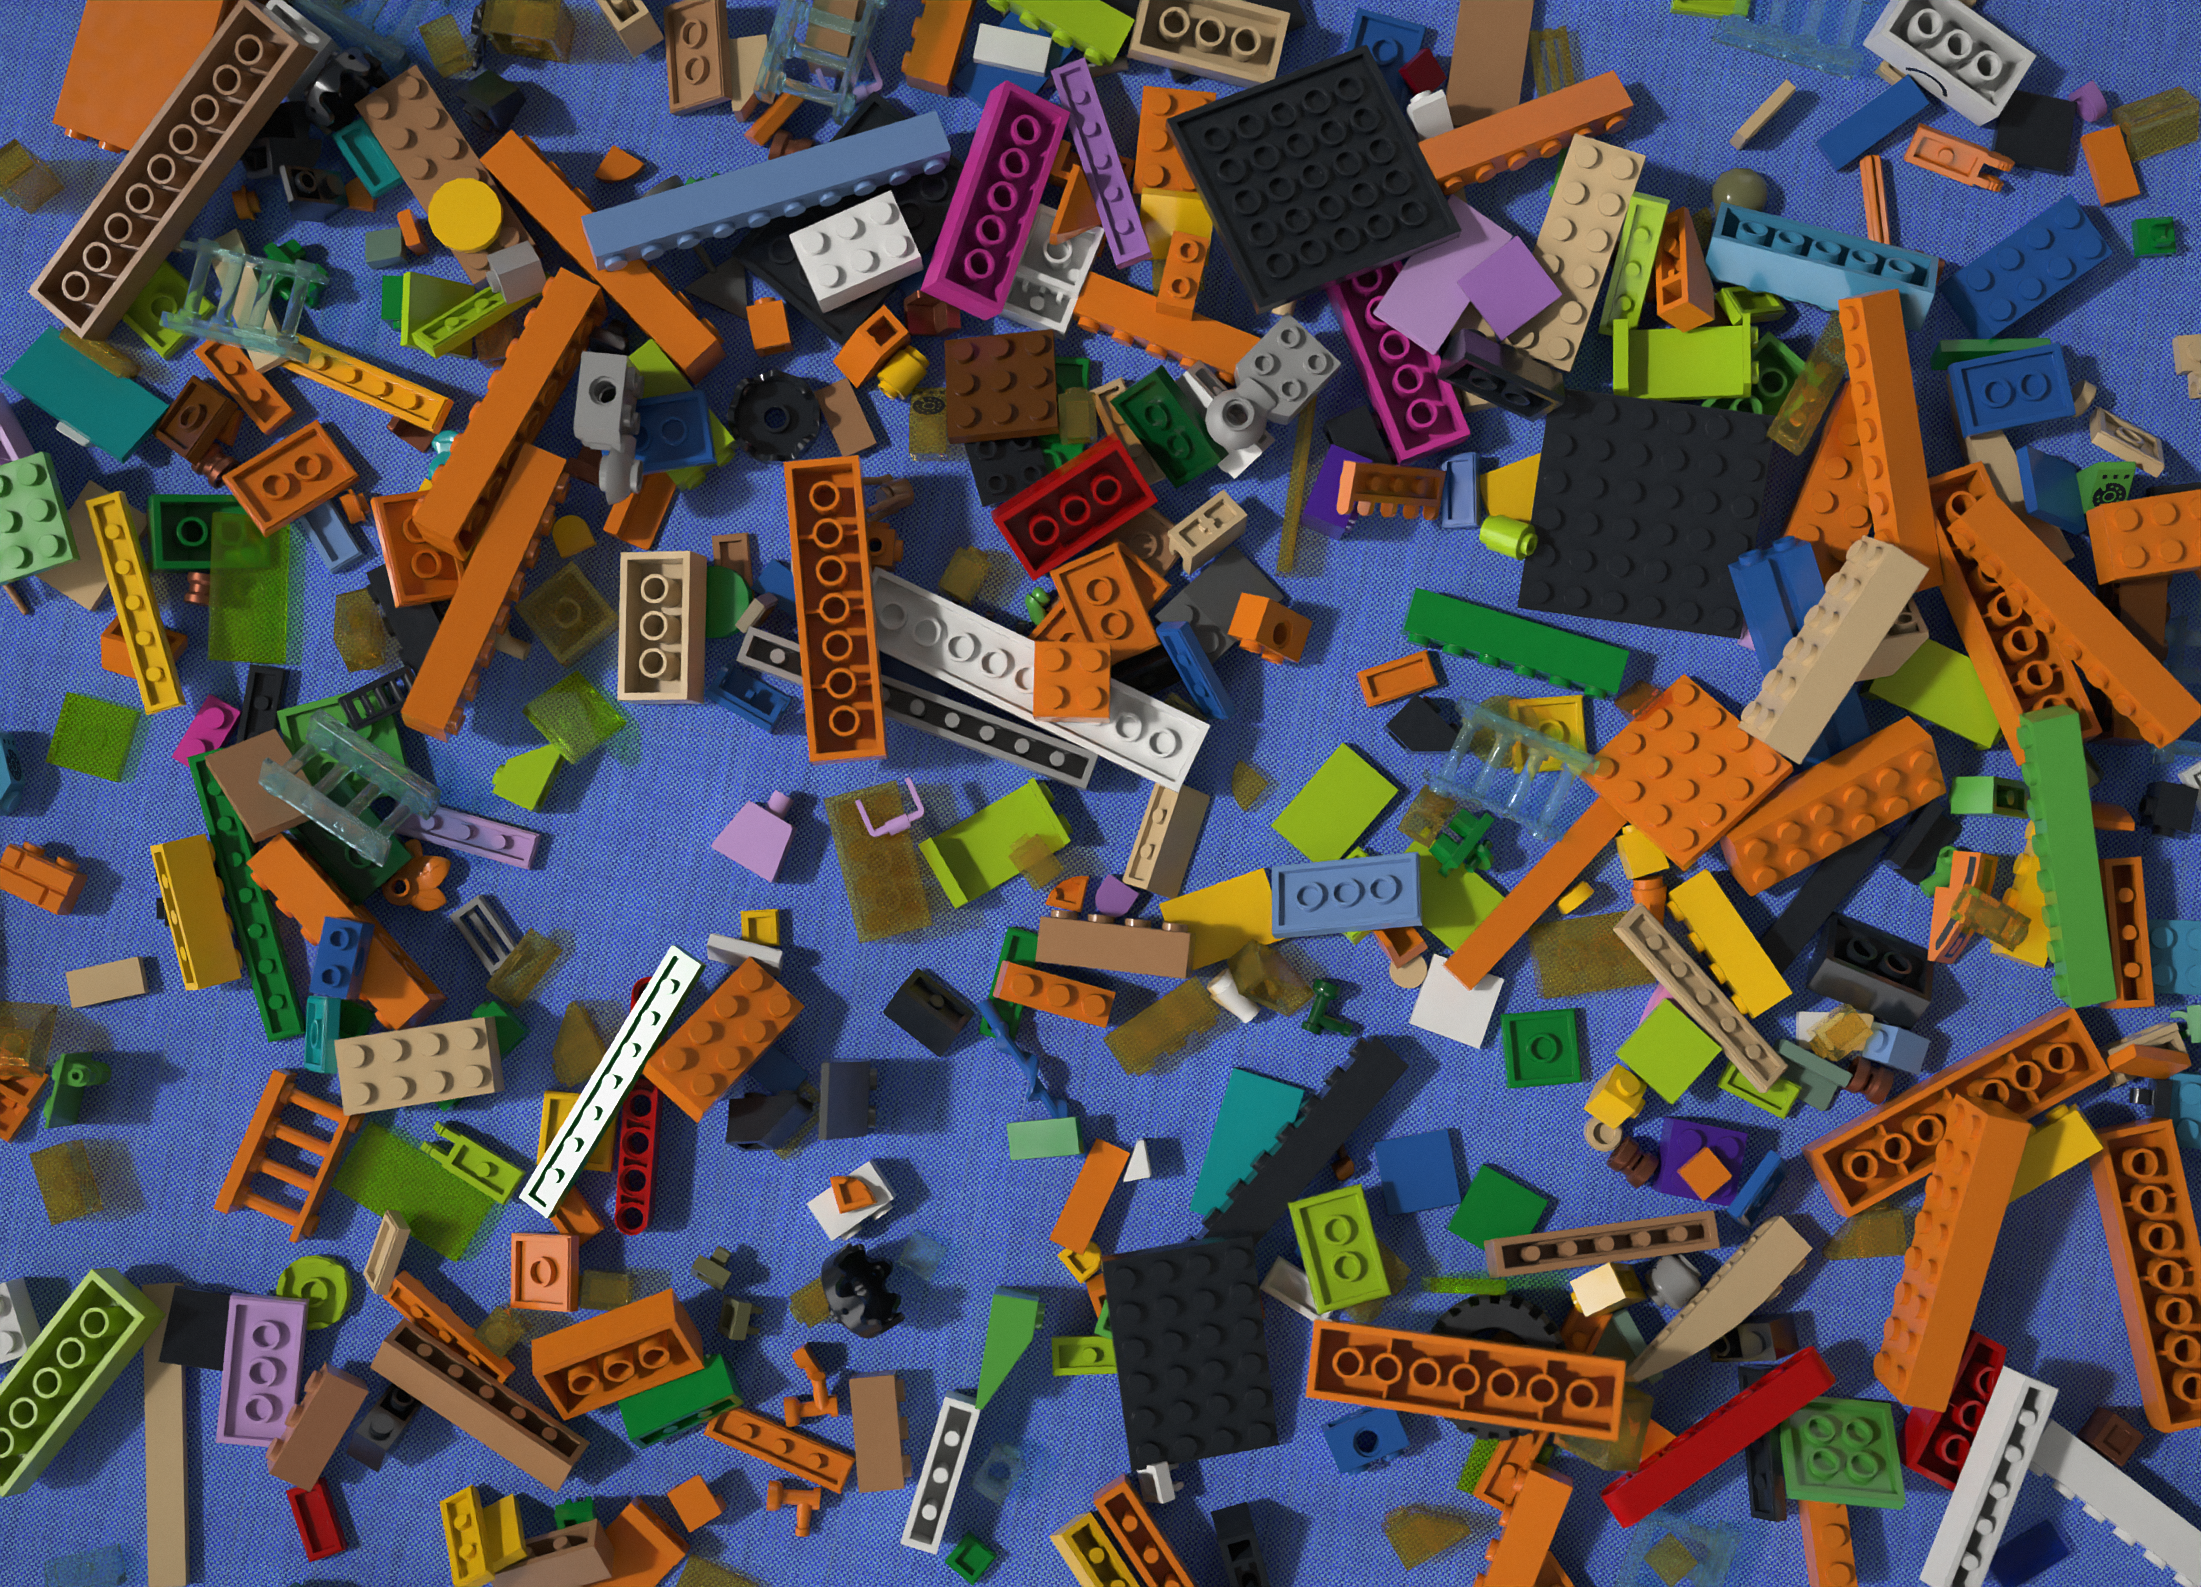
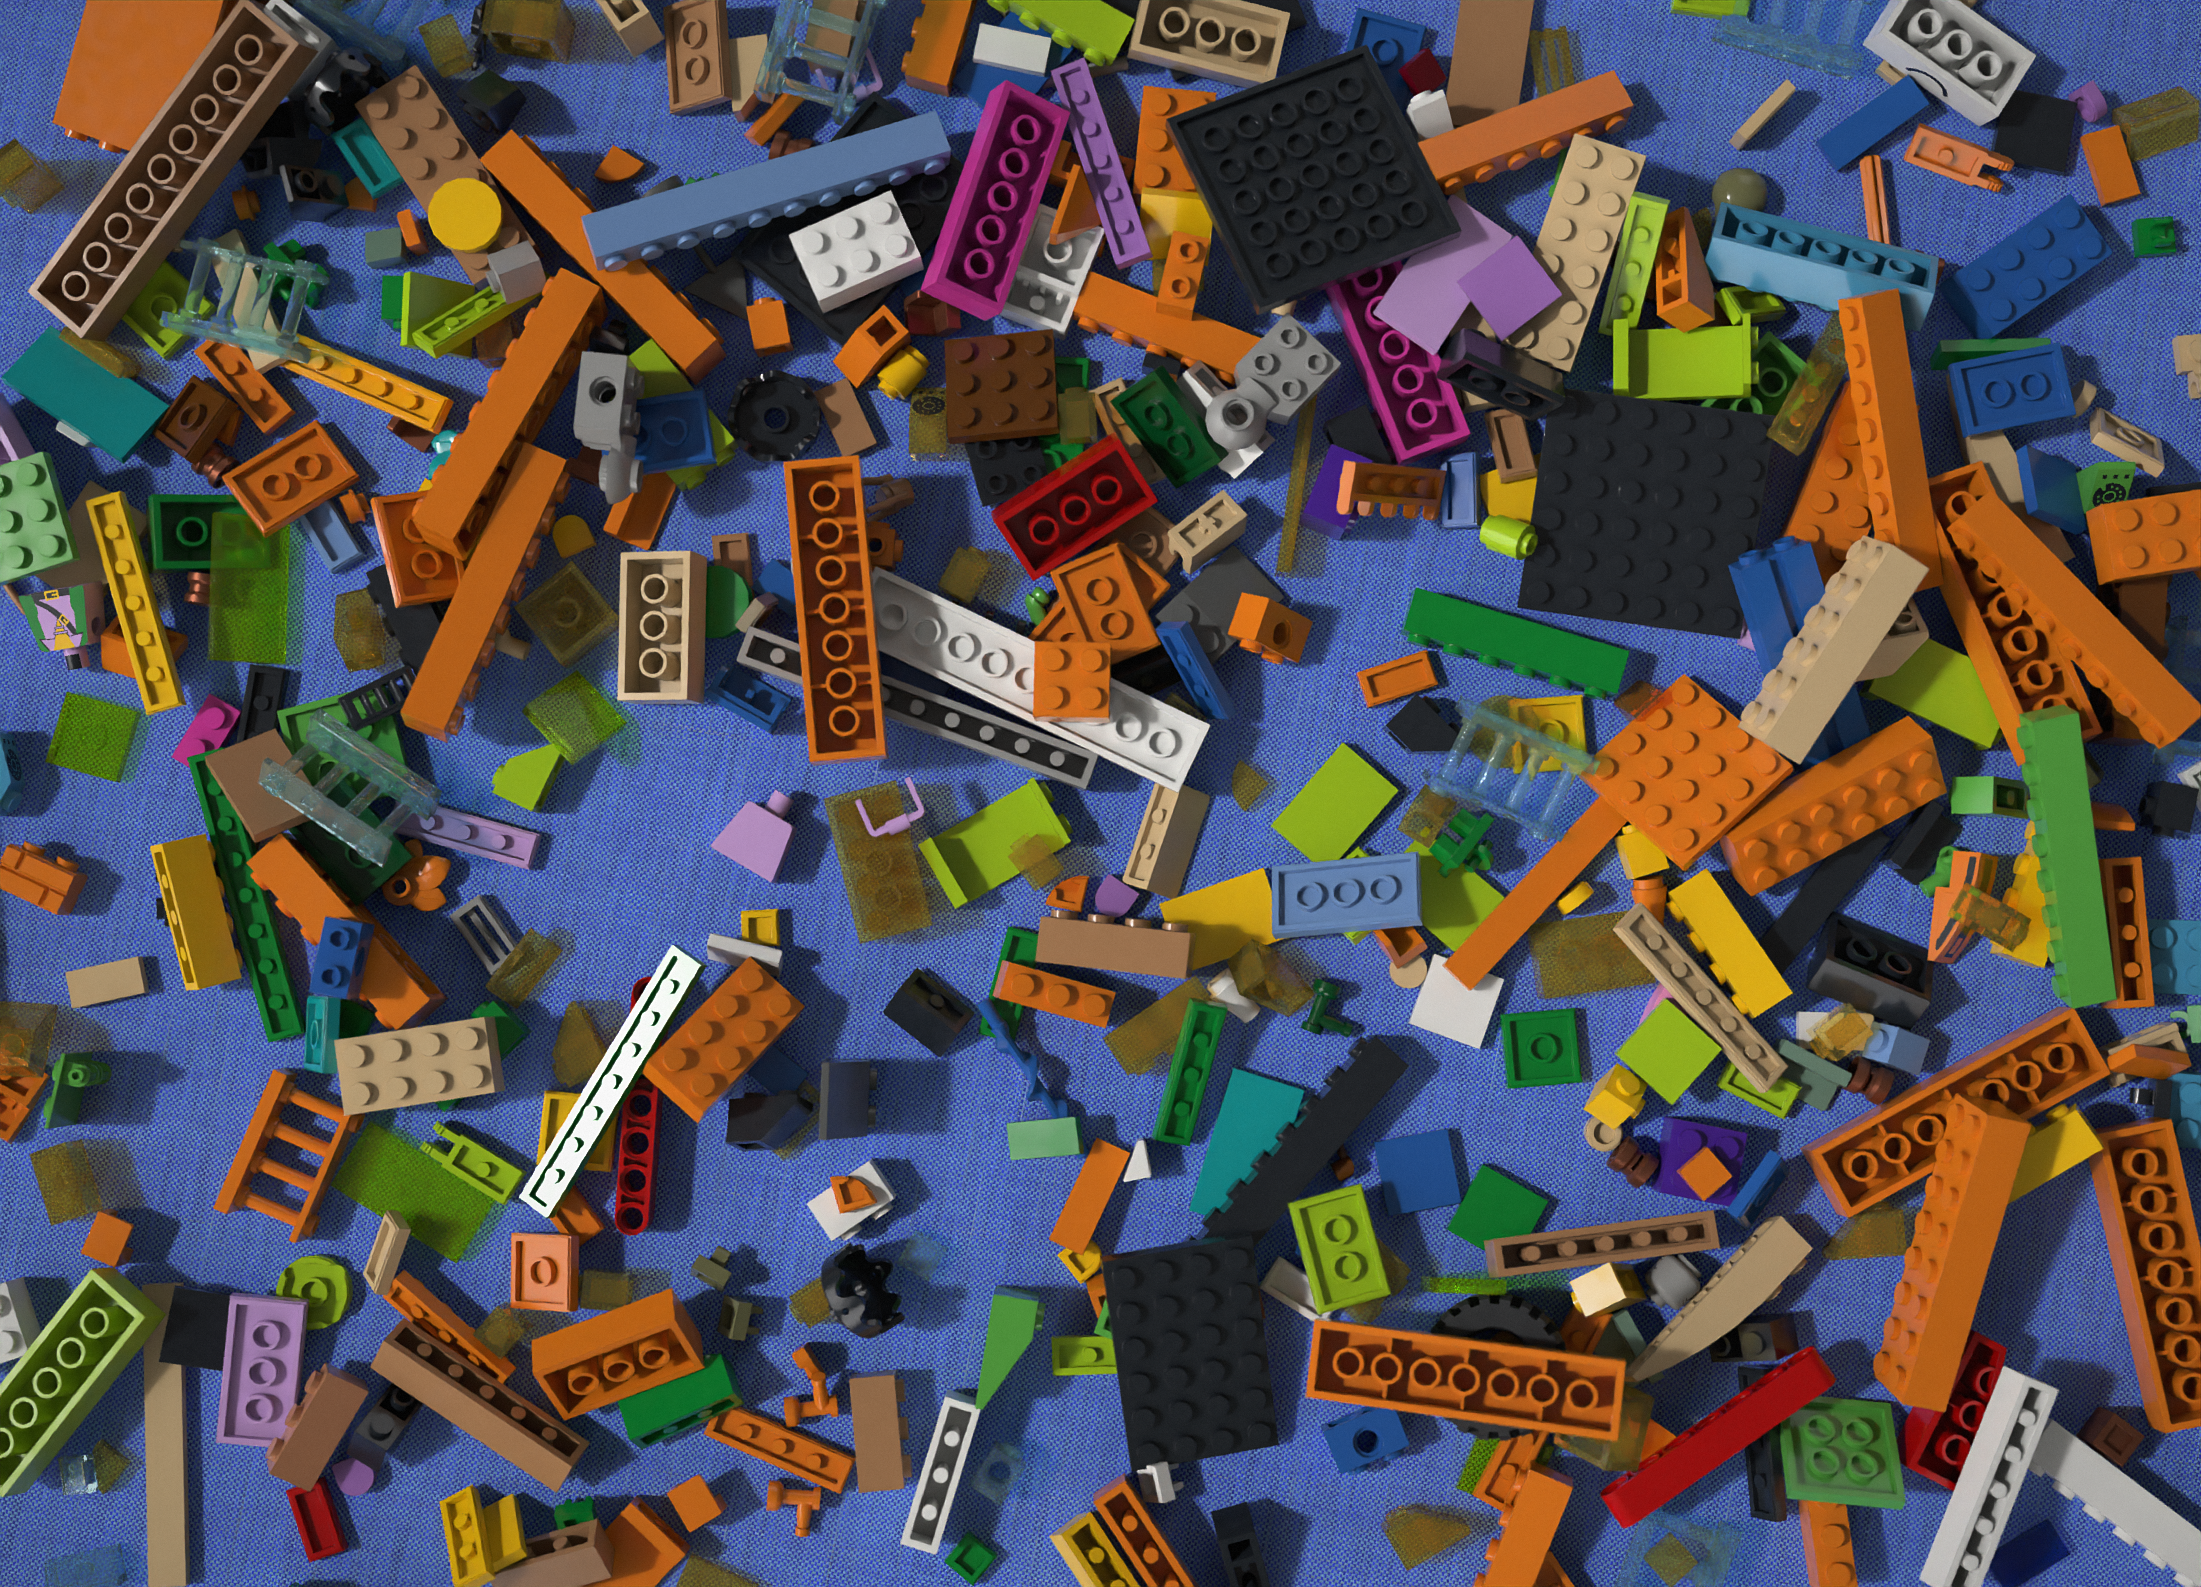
(67, 620): none -> torso
(78, 1474): none -> clear light blue tile
(108, 1464): none -> clear yellow tile
(109, 1239): none -> orange panel
(353, 1476): none -> medium lavender tile
(1153, 361): none -> black tile
(1189, 1071): none -> green tile
(1510, 445): none -> medium nougat tile

